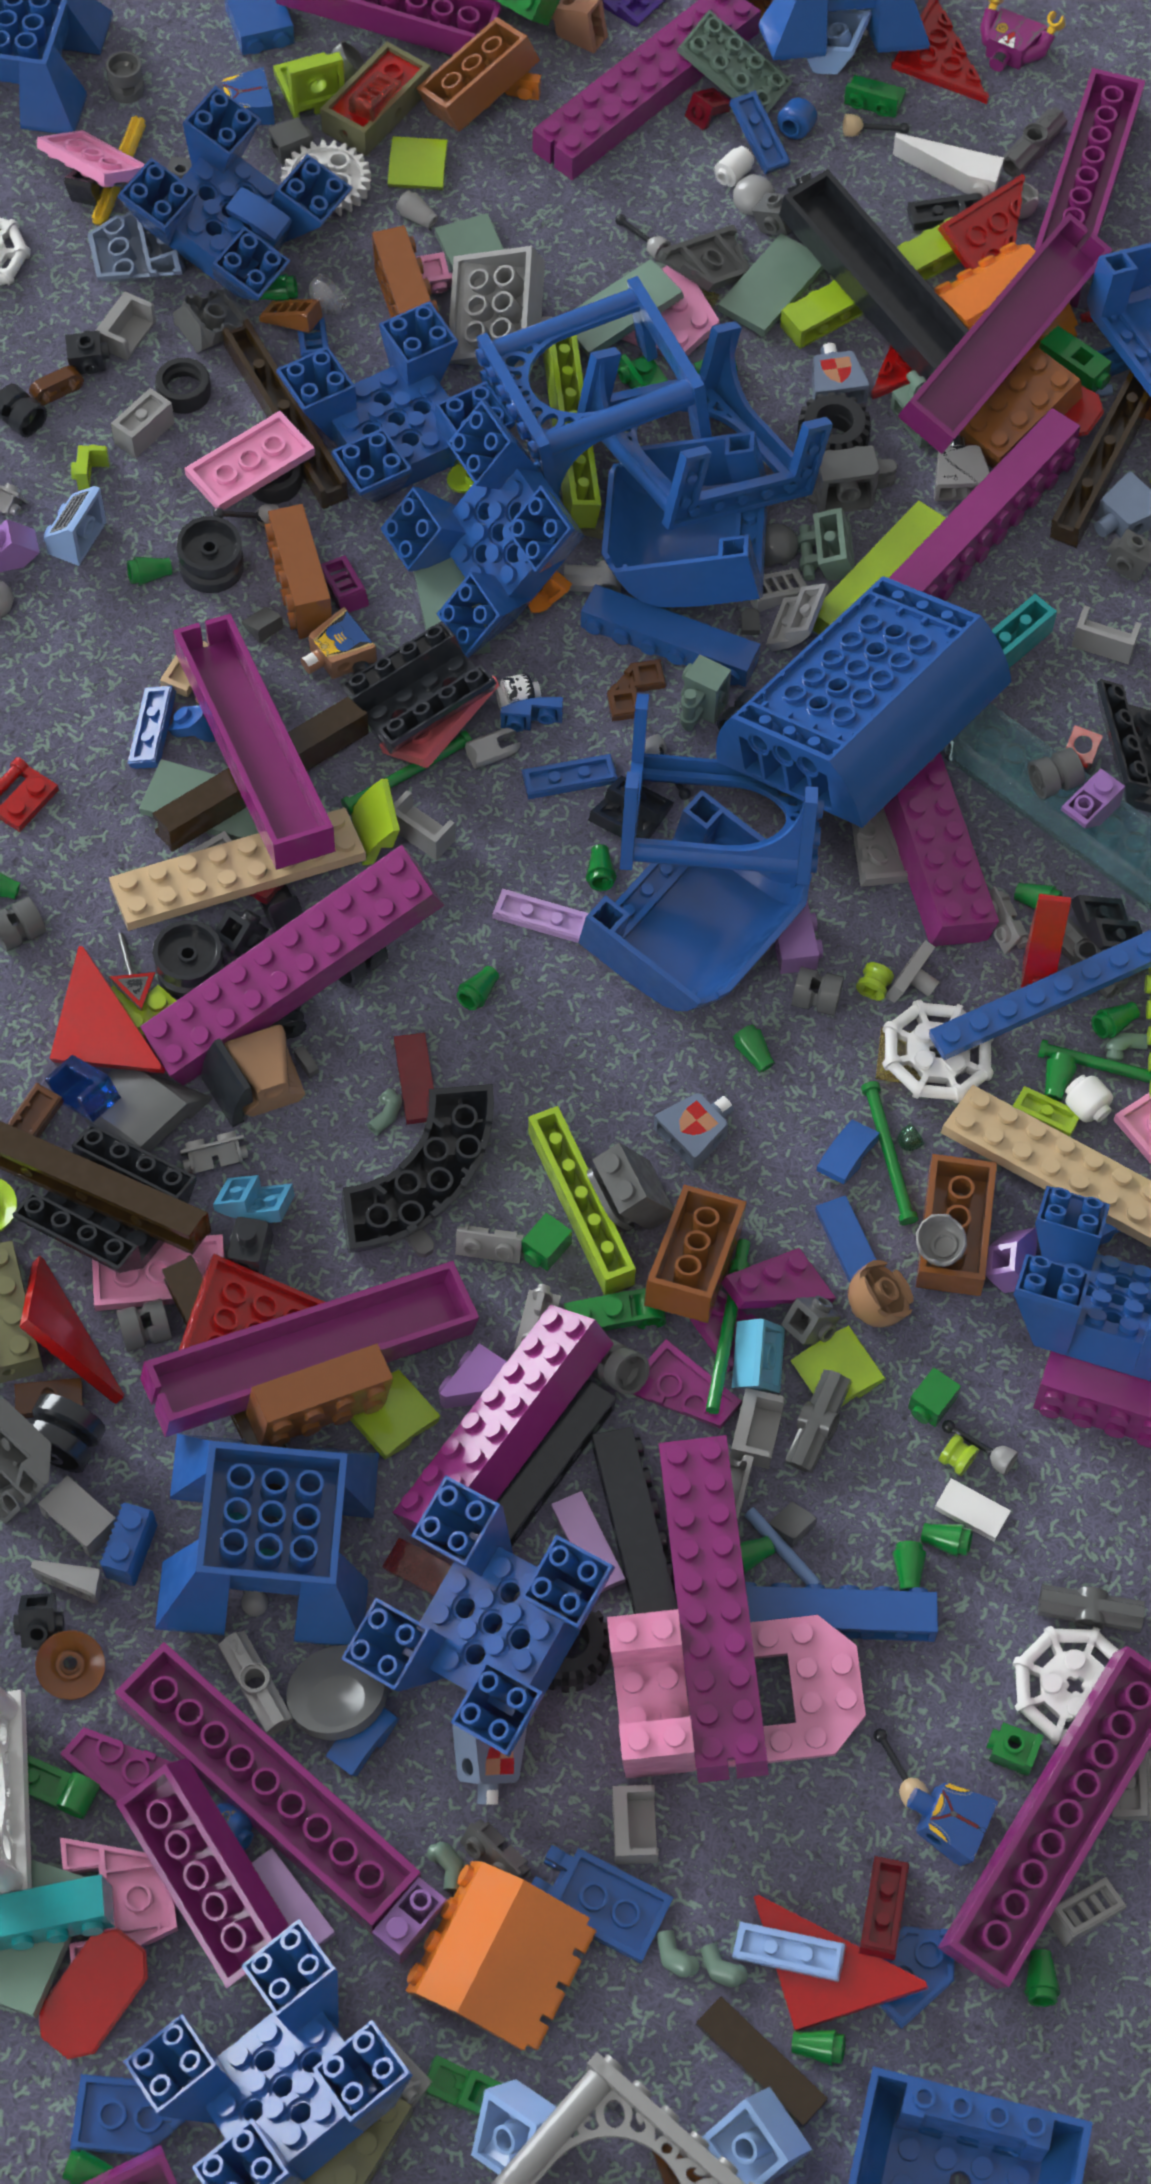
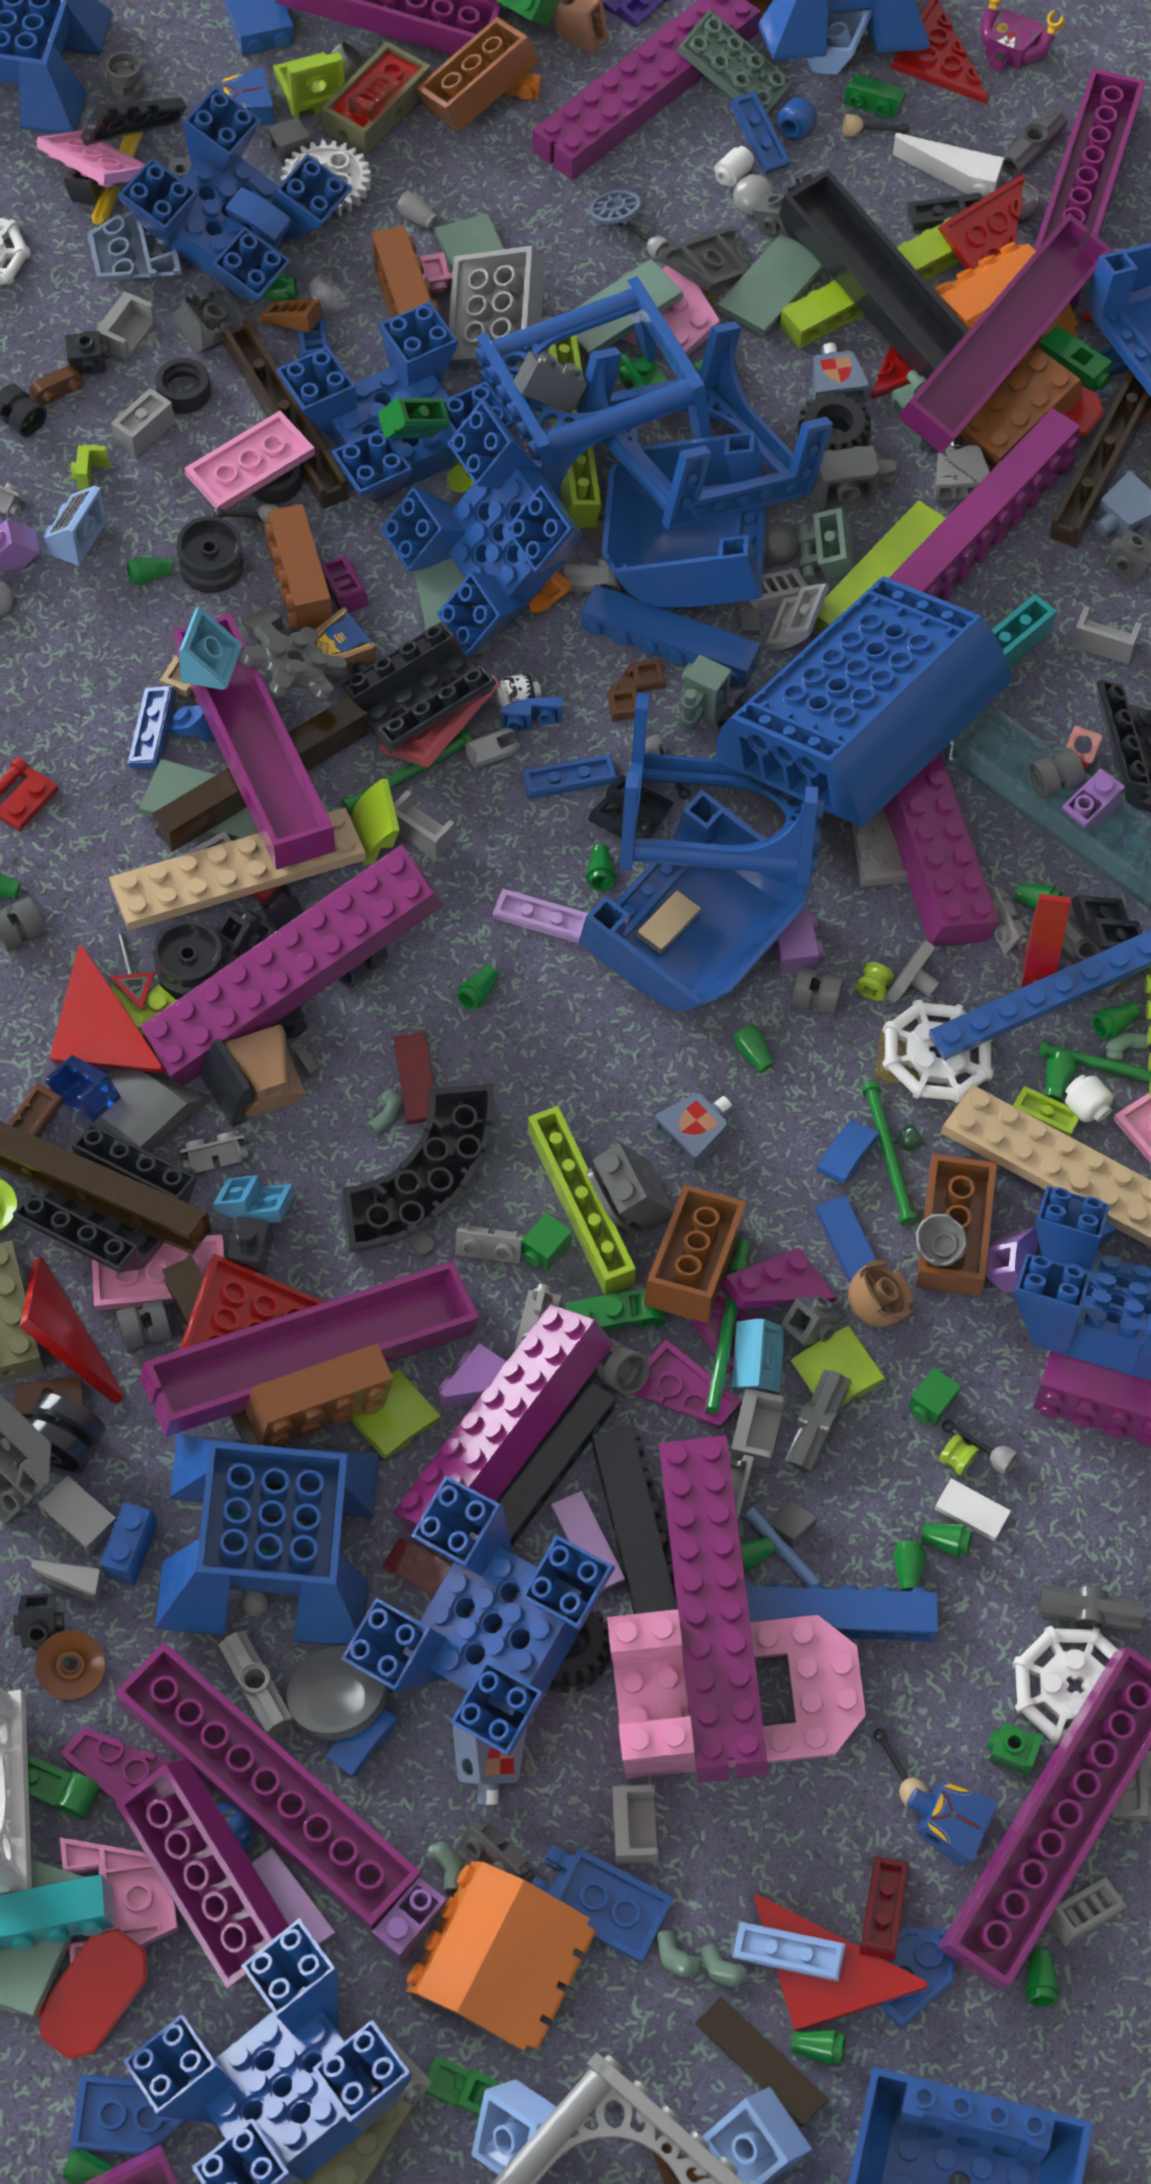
(128, 118): none -> black wing
(207, 652): none -> medium azure slope
(282, 660): none -> dark grey plate
(413, 418): none -> green brick
(417, 163): lime slope -> none
(550, 381): none -> dark grey piece
(615, 209): none -> sand blue wheel
(668, 922): none -> tan tile
(705, 105): dark red bracket -> none

